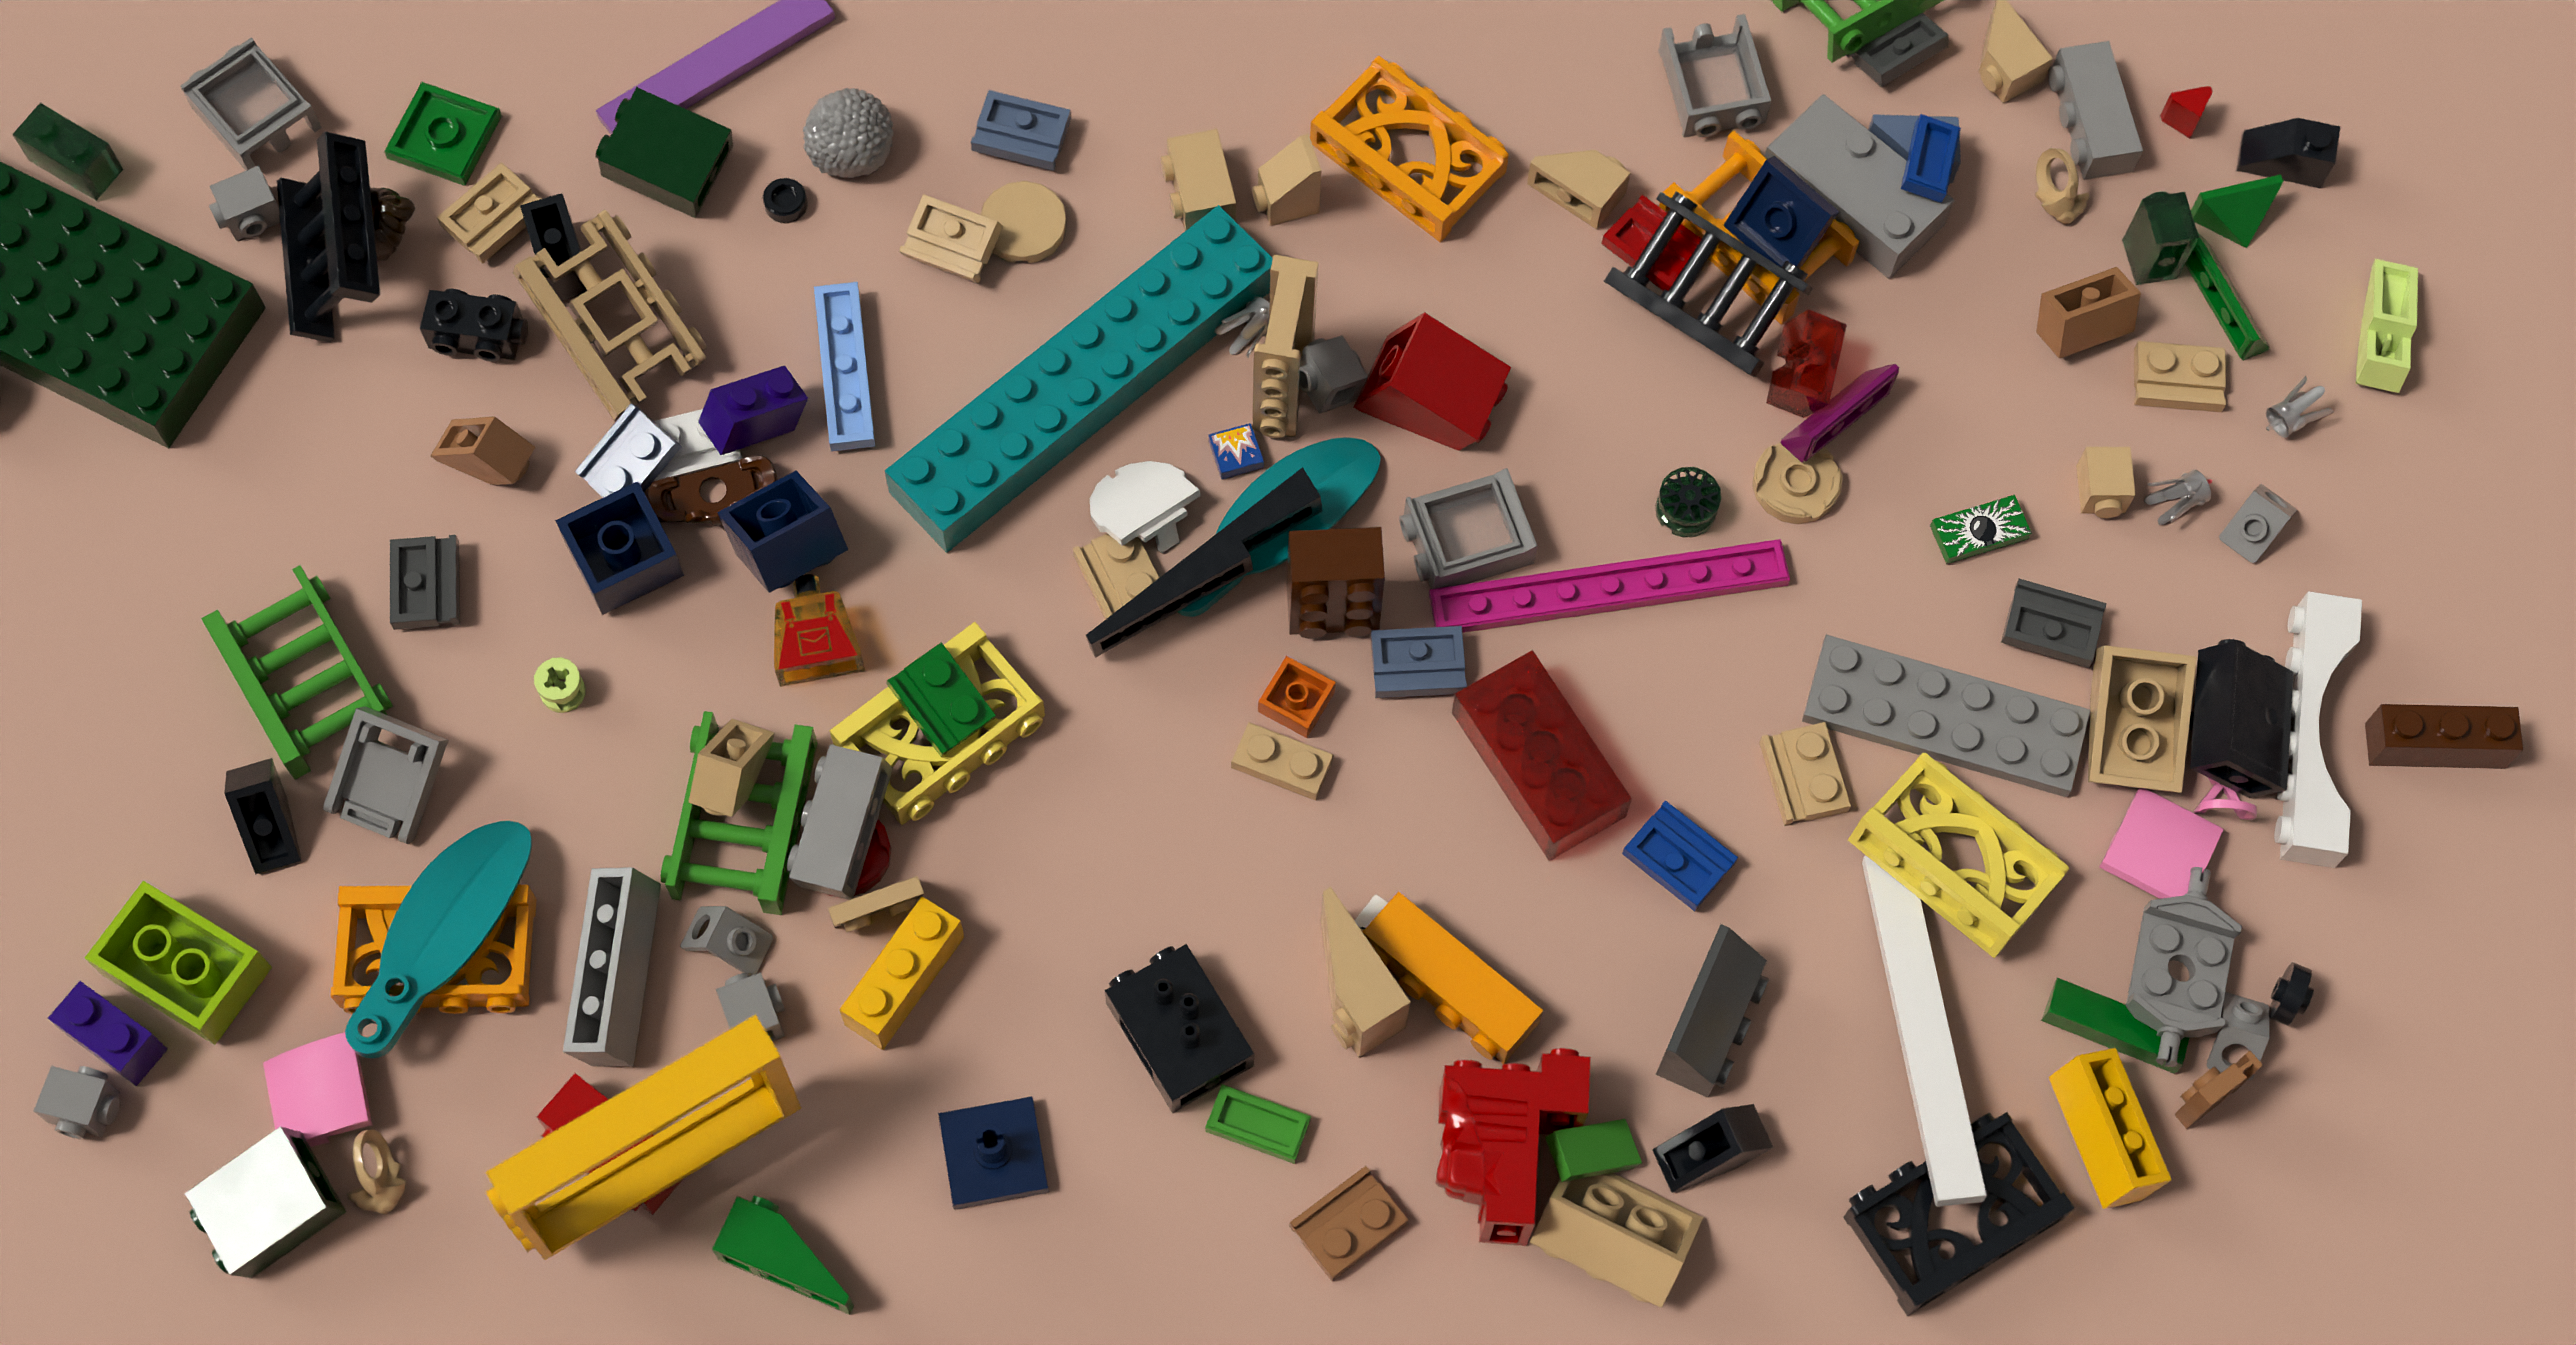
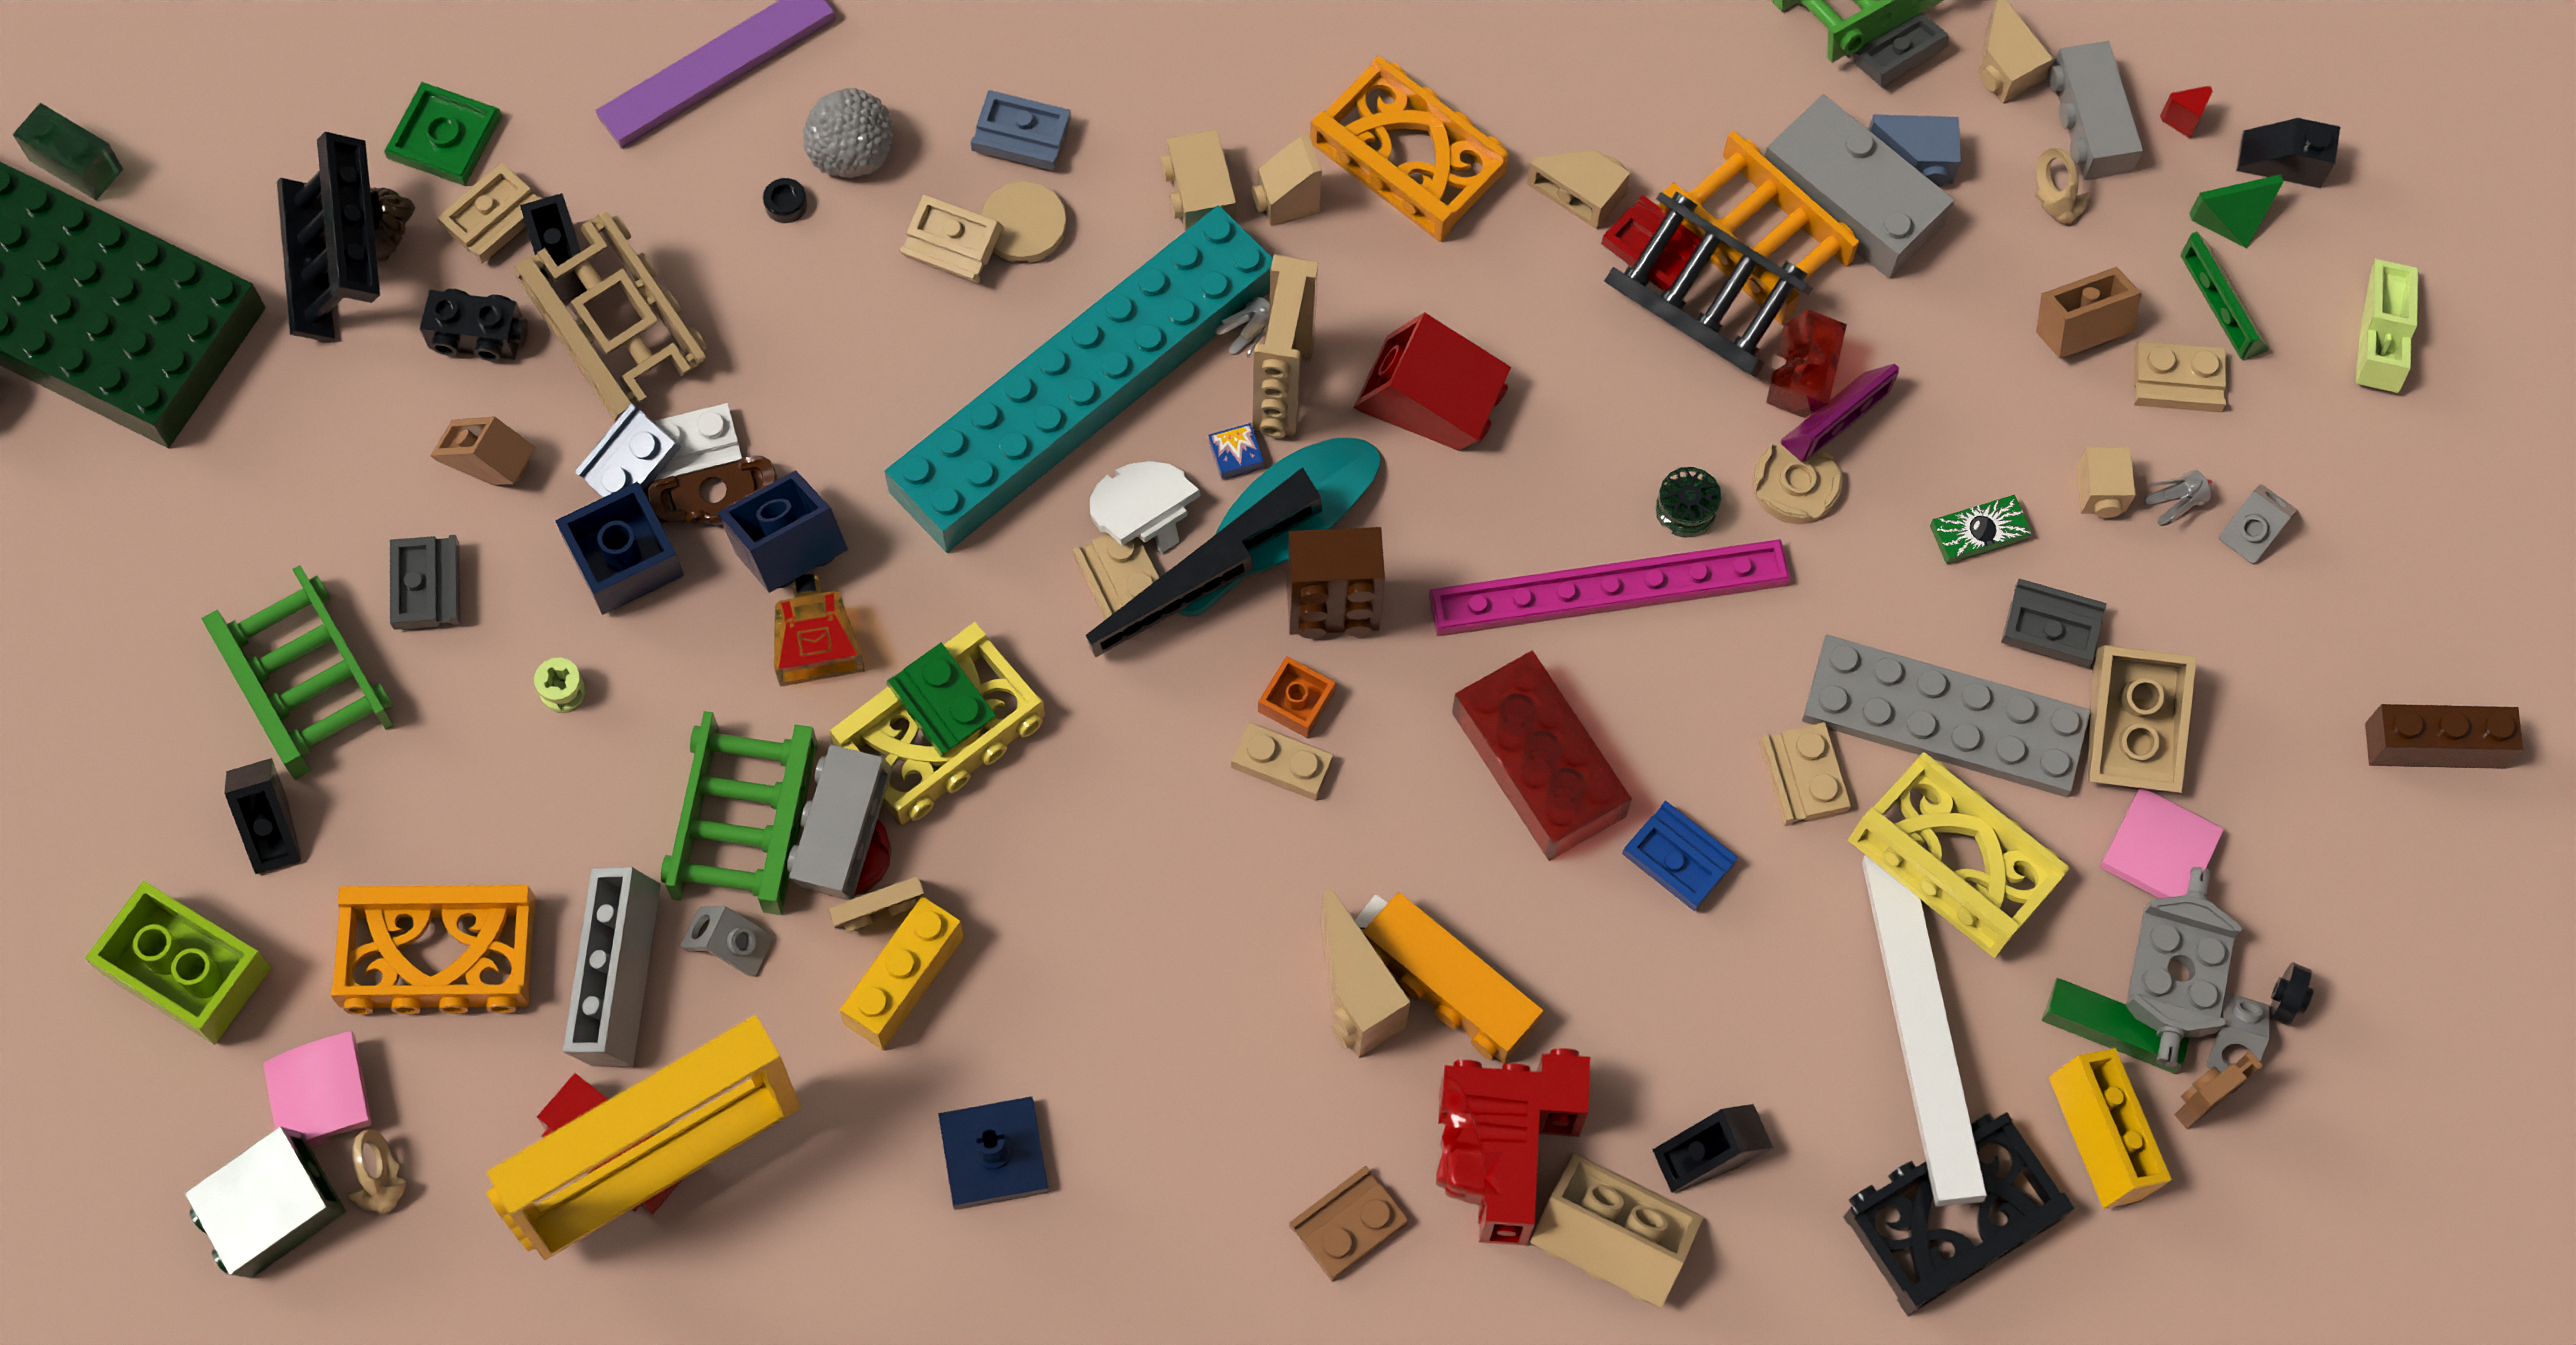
(78, 1101): light grey brick -> none
(108, 1033): dark purple brick -> none
(245, 204): light grey brick -> none
(247, 102): light grey window -> none
(382, 780): light grey container -> none
(440, 928): teal plant -> none
(664, 151): dark green brick -> none
(729, 767): tan slope -> none
(748, 995): light grey brick -> none
(752, 410): dark purple brick -> none
(768, 1247): green slope -> none
(844, 366): light blue plate -> none
(1178, 1026): black piece -> none
(1258, 1123): bright green tile -> none
(1331, 373): light grey brick -> none
(1418, 661): sand blue plate -> none
(1469, 531): light grey window -> none
(1593, 1150): bright green tile -> none
(1714, 1014): dark grey slope -> none
(1716, 80): light grey window -> none
(1780, 215): dark blue tile -> none
(1930, 158): blue tile -> none
(2160, 237): clear green brick -> none
(2241, 719): black piece -> none
(2242, 809): bright pink piece -> none
(2286, 417): flat silver piece -> none
(2314, 814): white arch -> none

